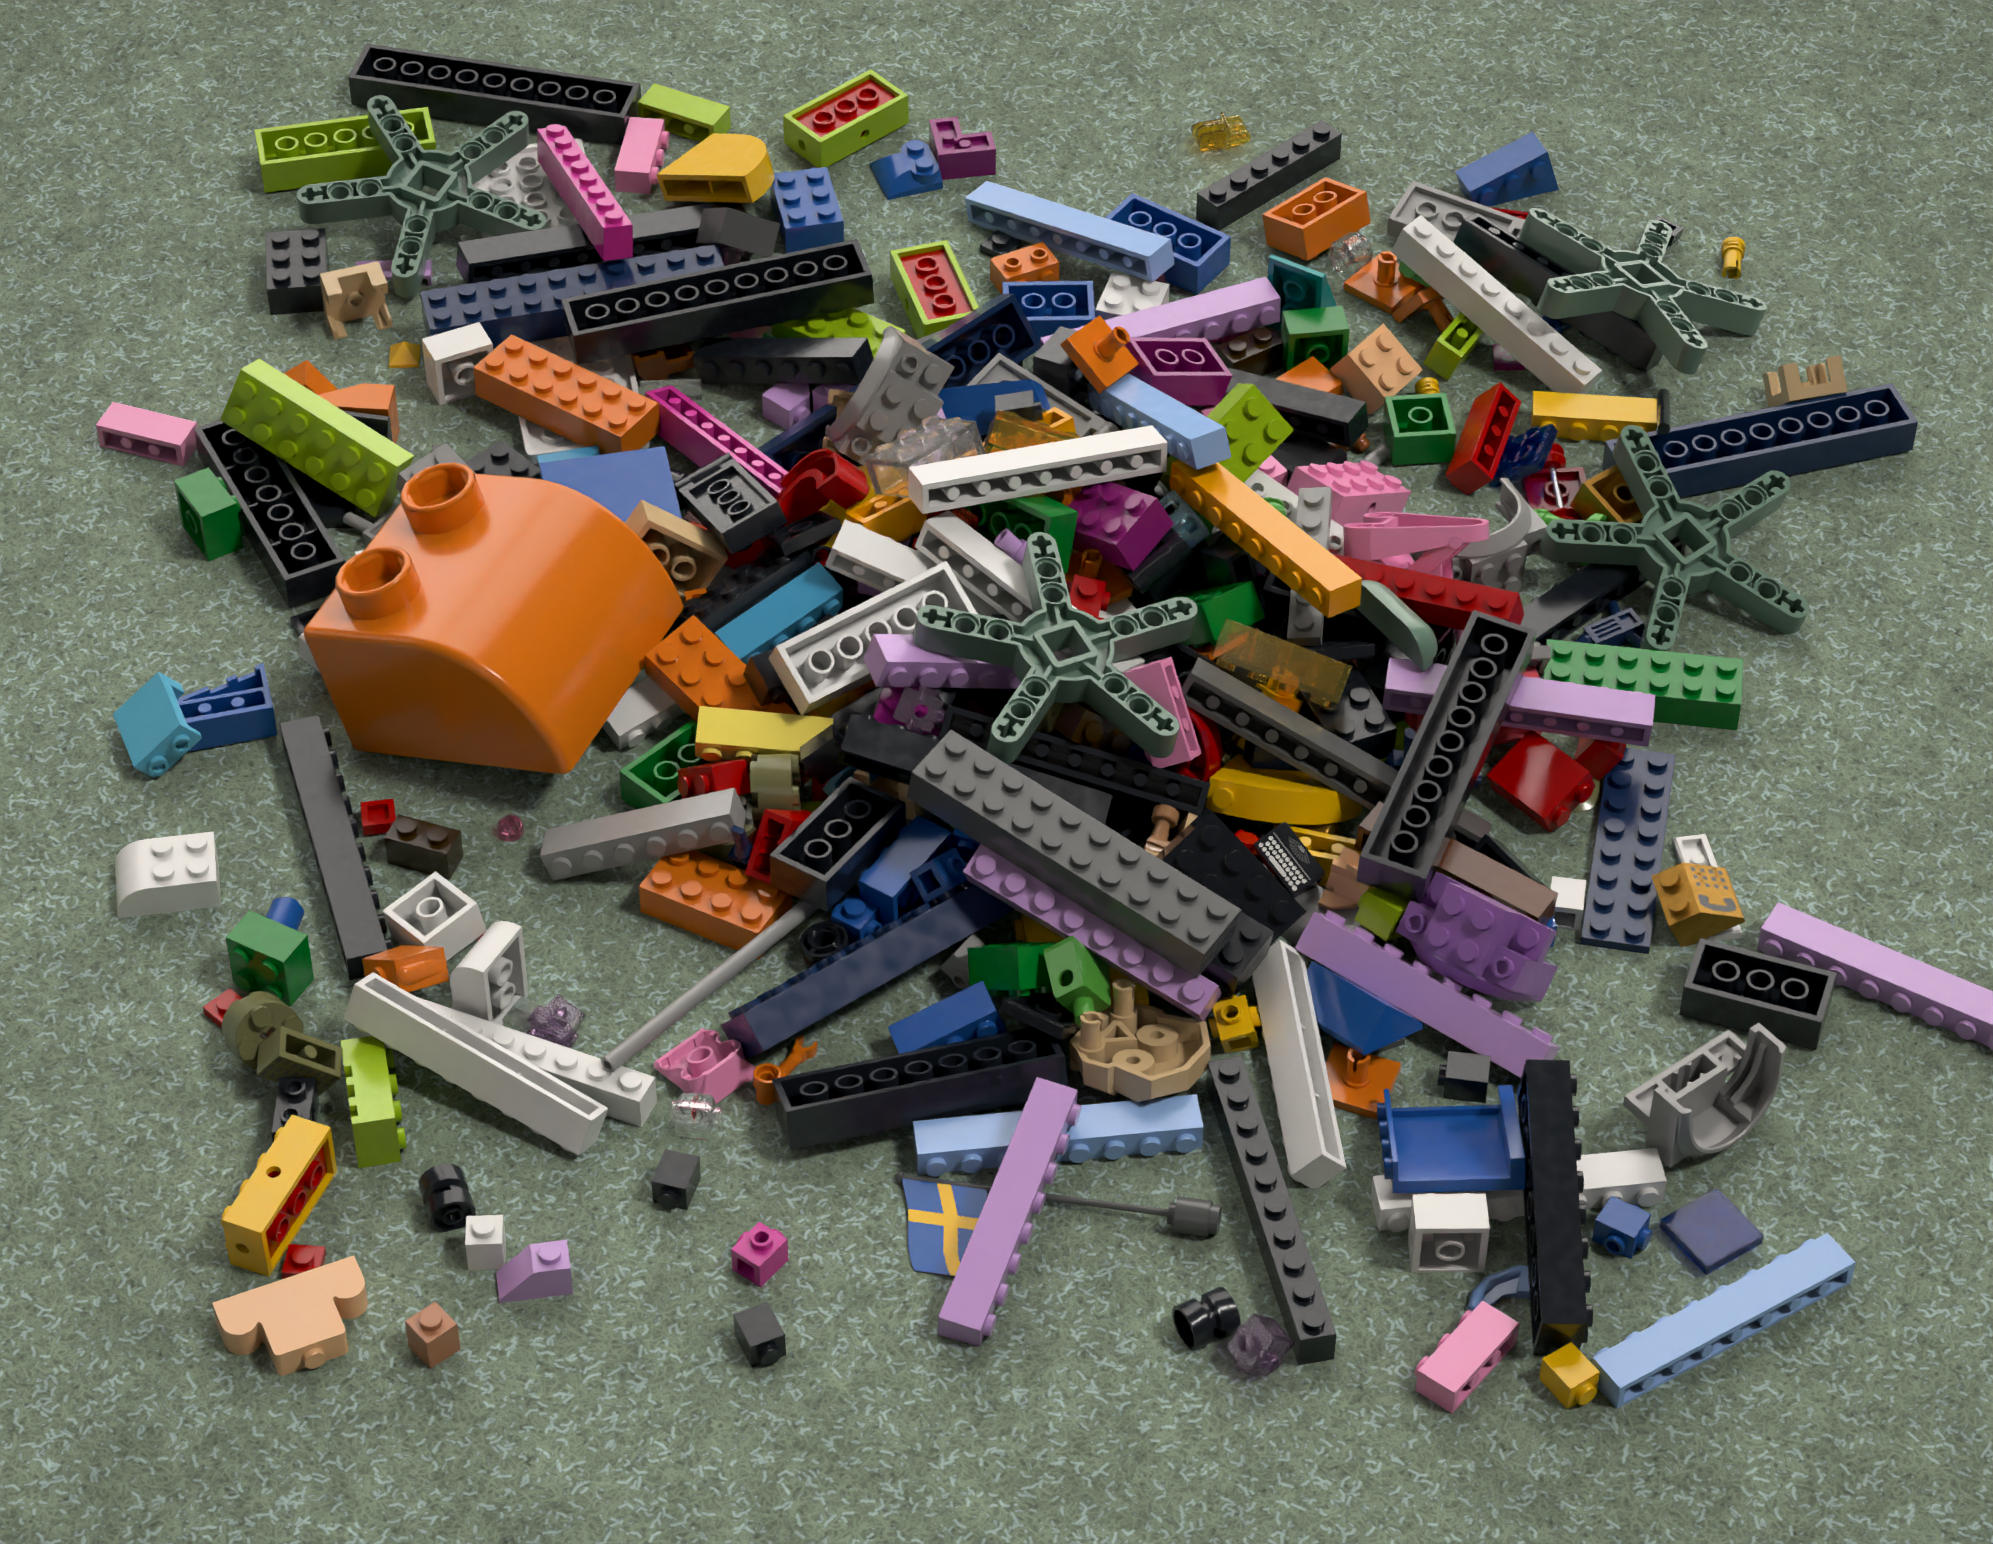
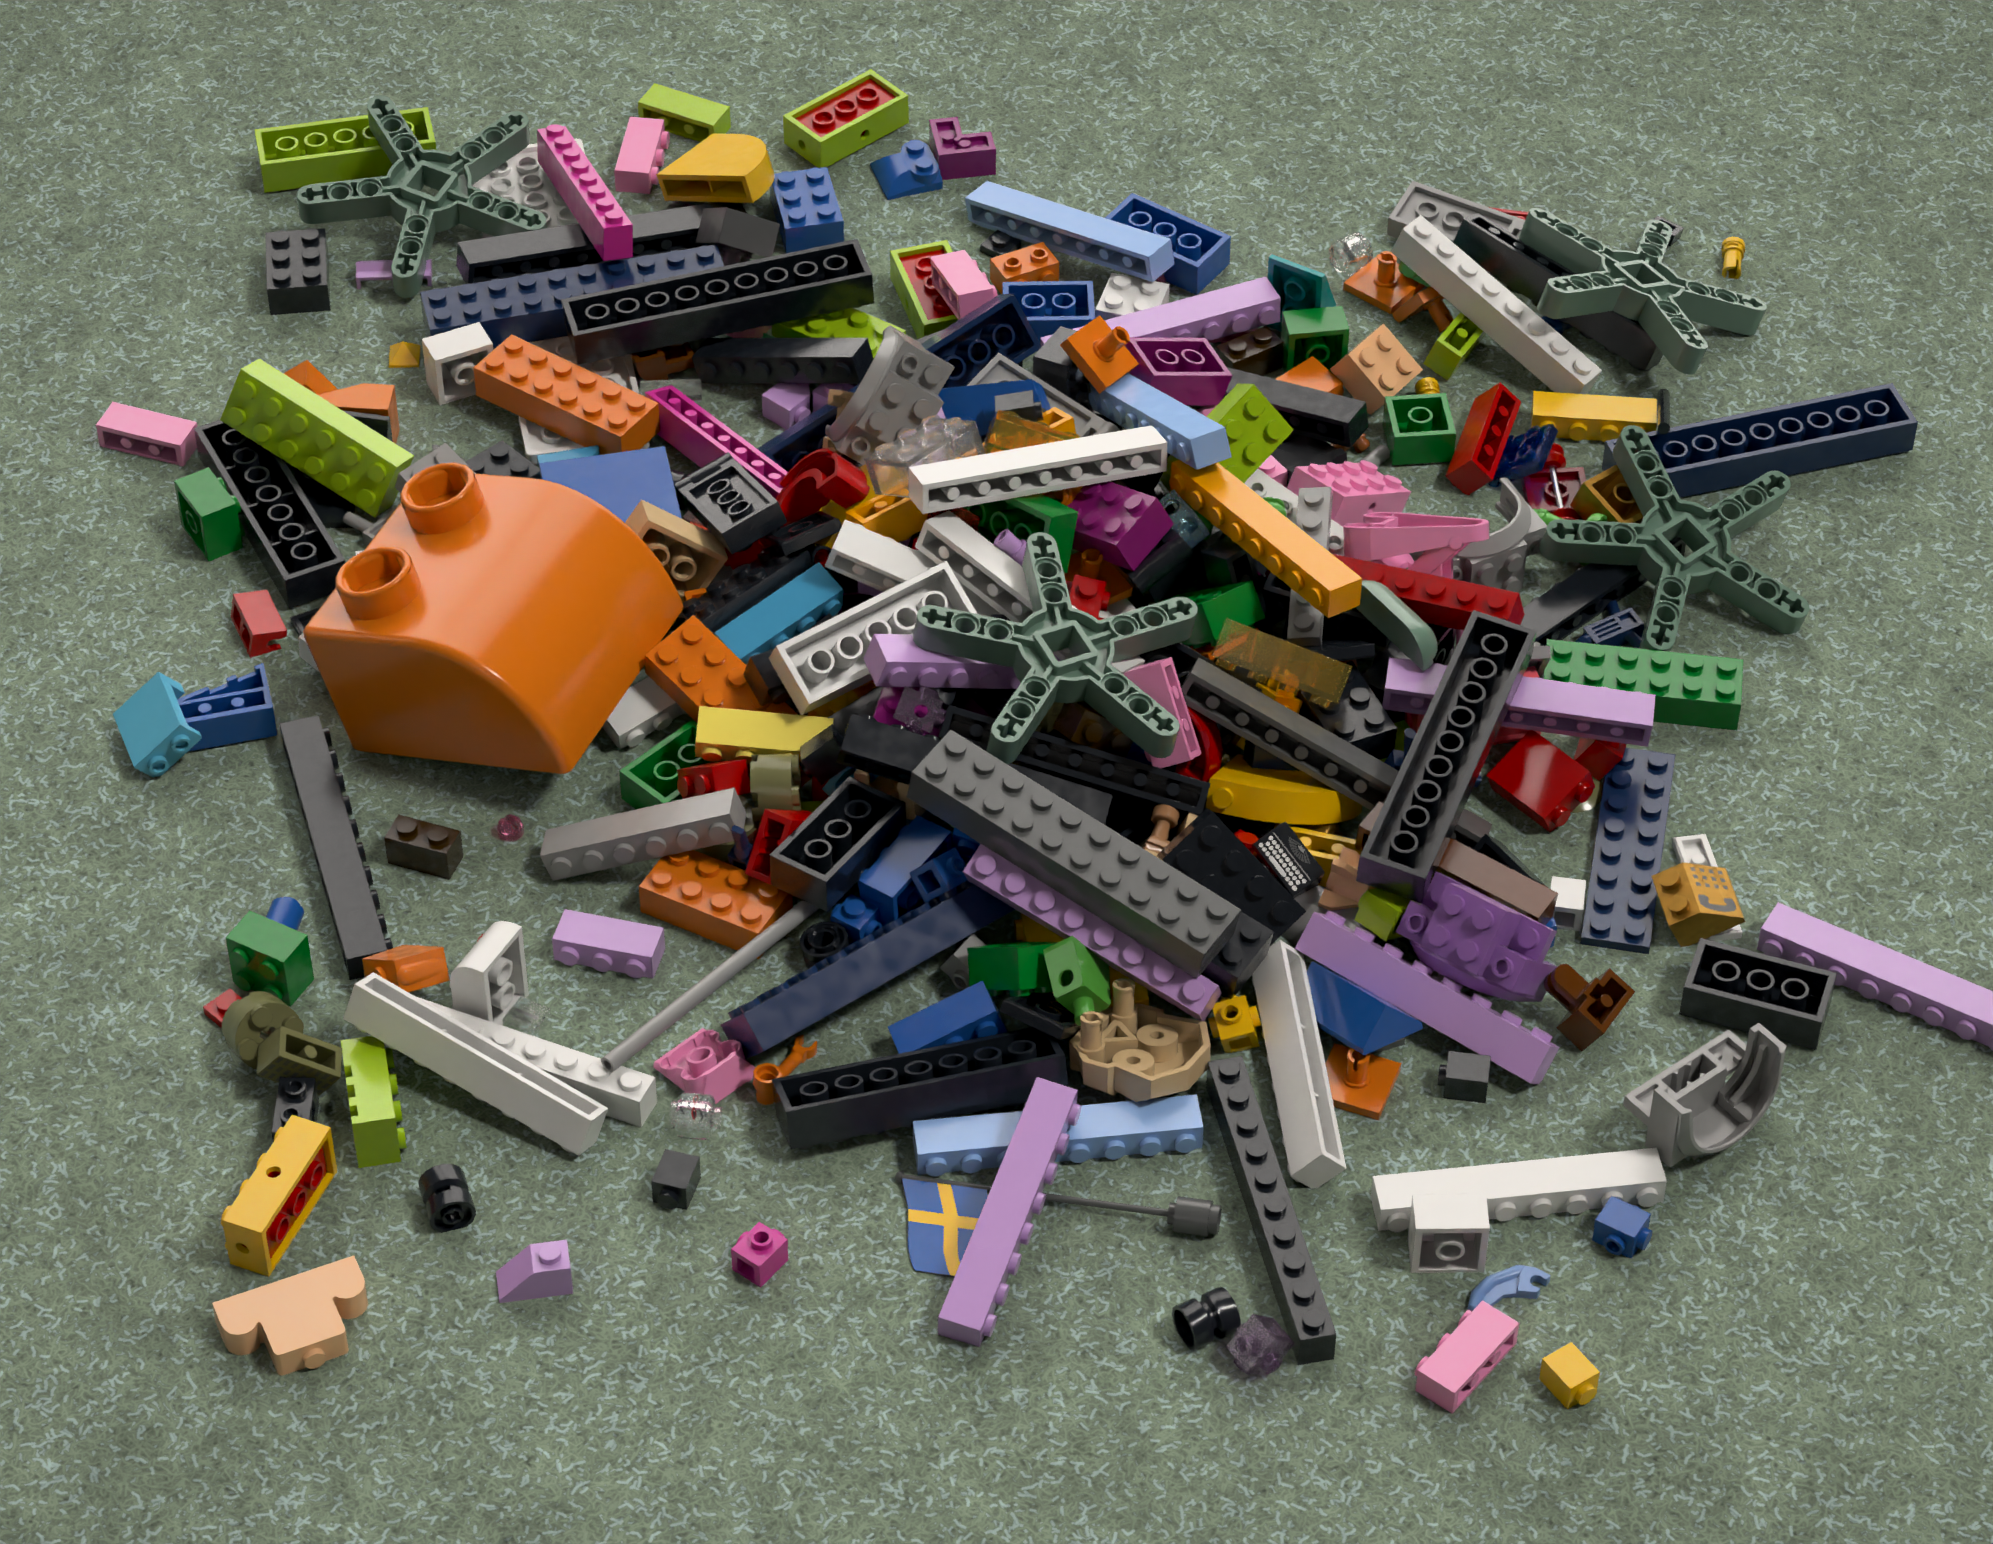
(167, 875): white brick -> none
(257, 621): none -> hinge
(302, 1259): red plate -> none
(354, 295): tan panel -> none
(377, 816): red plate -> none
(432, 1335): nougat brick -> none
(435, 916): white brick -> none
(485, 1242): white brick -> none
(488, 90): black brick -> none
(548, 1026): clear purple brick -> none
(608, 944): none -> lavender brick
(759, 1335): black brick -> none
(961, 282): none -> bright pink brick
(1220, 132): clear yellow arm -> none
(1268, 176): black brick -> none
(1316, 218): orange brick -> none
(1452, 1146): blue panel -> none
(1503, 360): magenta tile -> none
(1509, 173): blue wedge -> none
(1553, 1207): black brick -> none
(1589, 1005): none -> reddish brown brick
(1711, 1231): clear blue tile -> none
(1722, 1319): light blue brick -> none
(1816, 387): tan panel -> none

